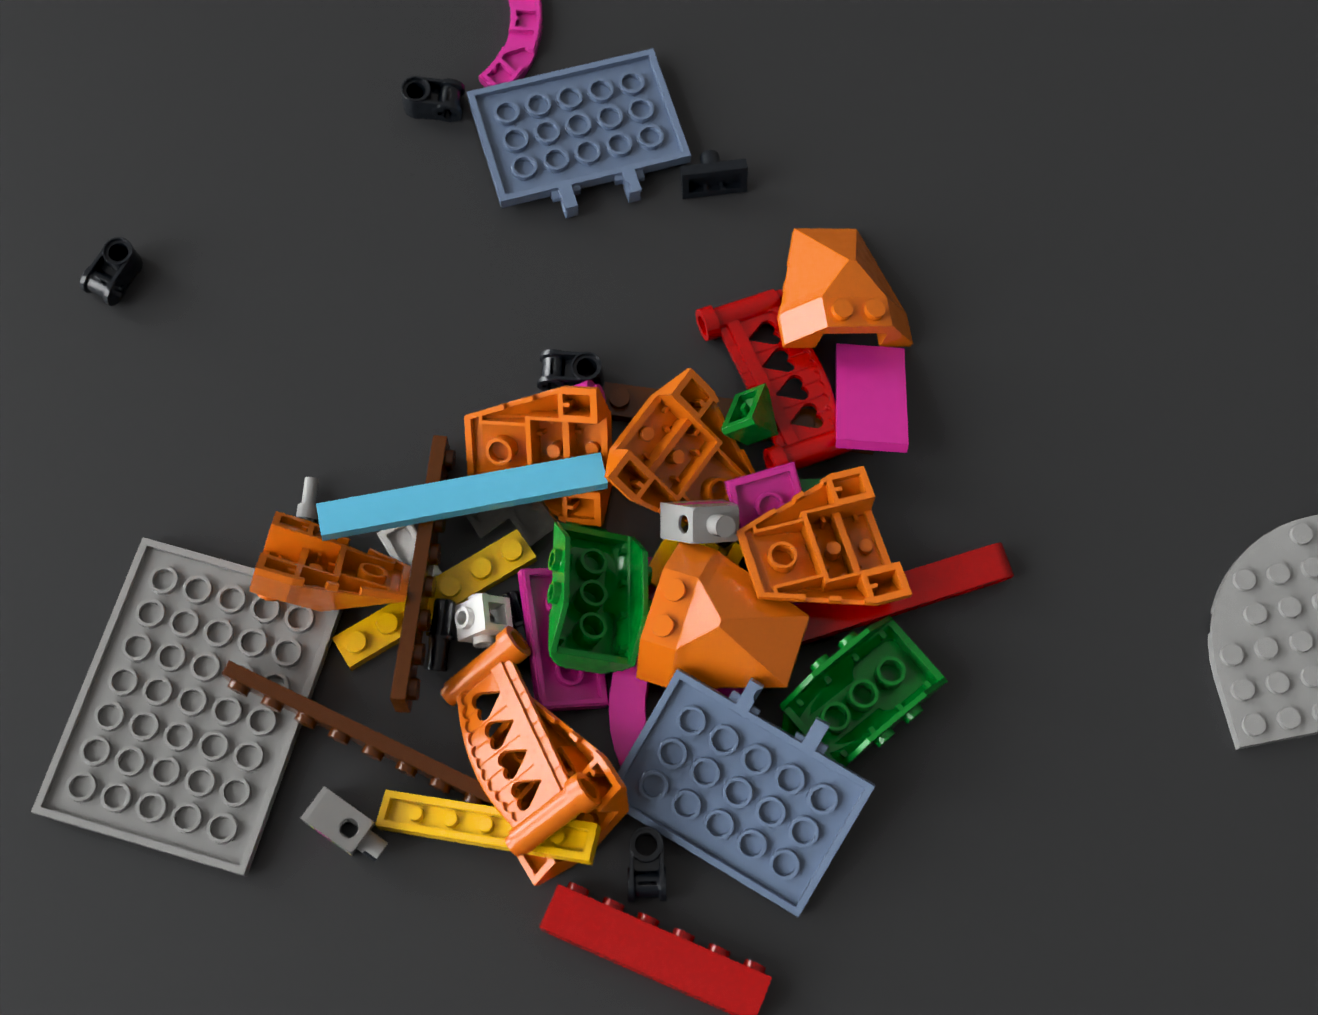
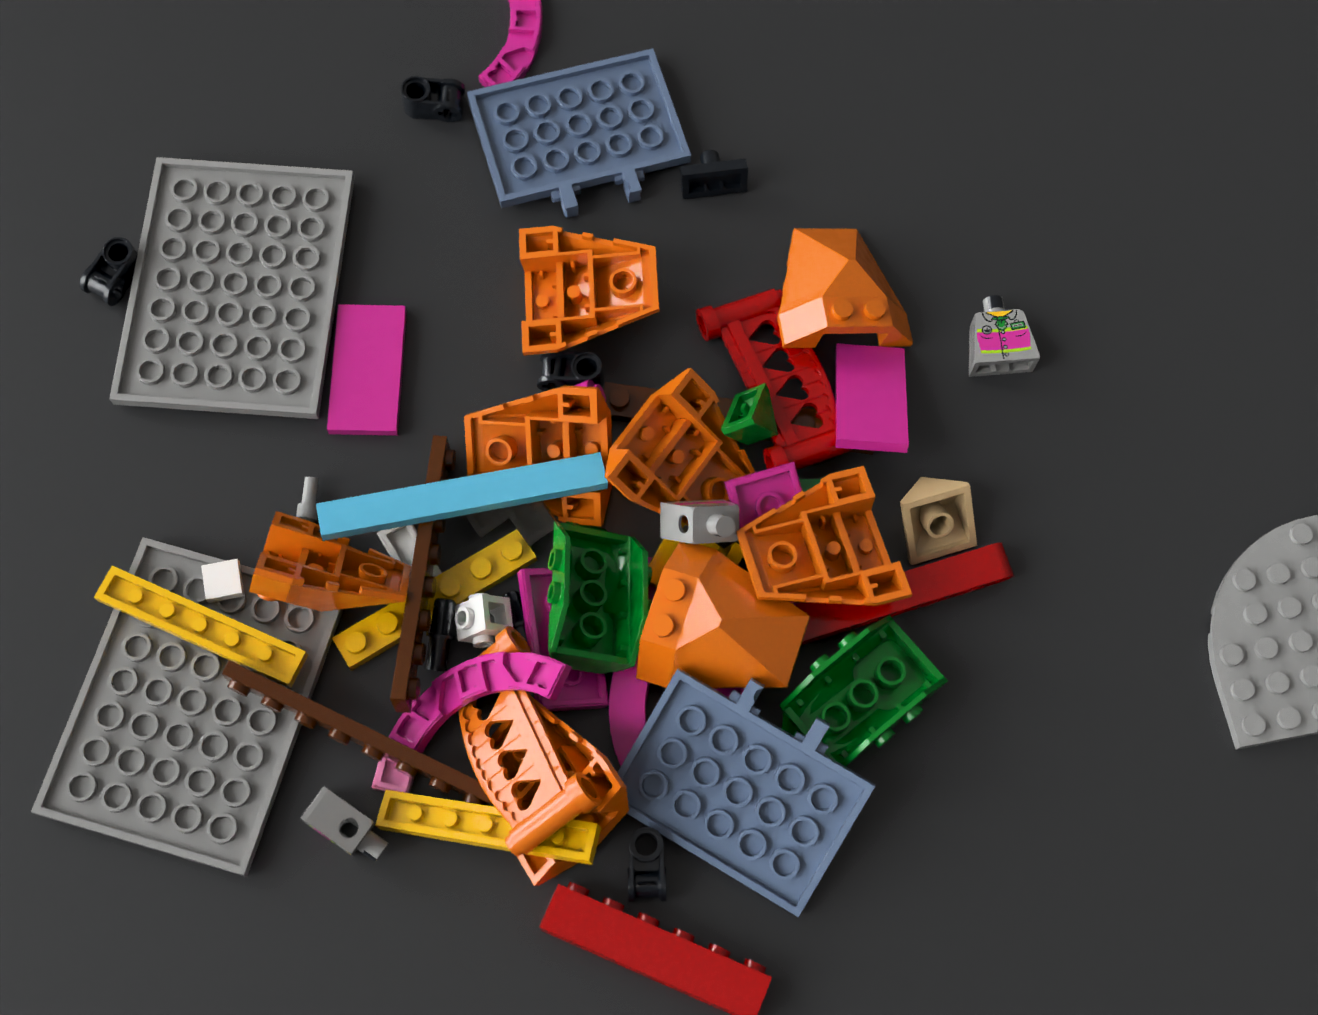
(201, 626): none -> yellow plate
(222, 580): none -> white tile
(234, 288): none -> light grey plate
(367, 370): none -> dark pink tile
(389, 778): none -> bright pink tile
(475, 680): none -> dark pink tile
(582, 287): none -> orange wedge
(937, 519): none -> tan slope
(1000, 341): none -> torso

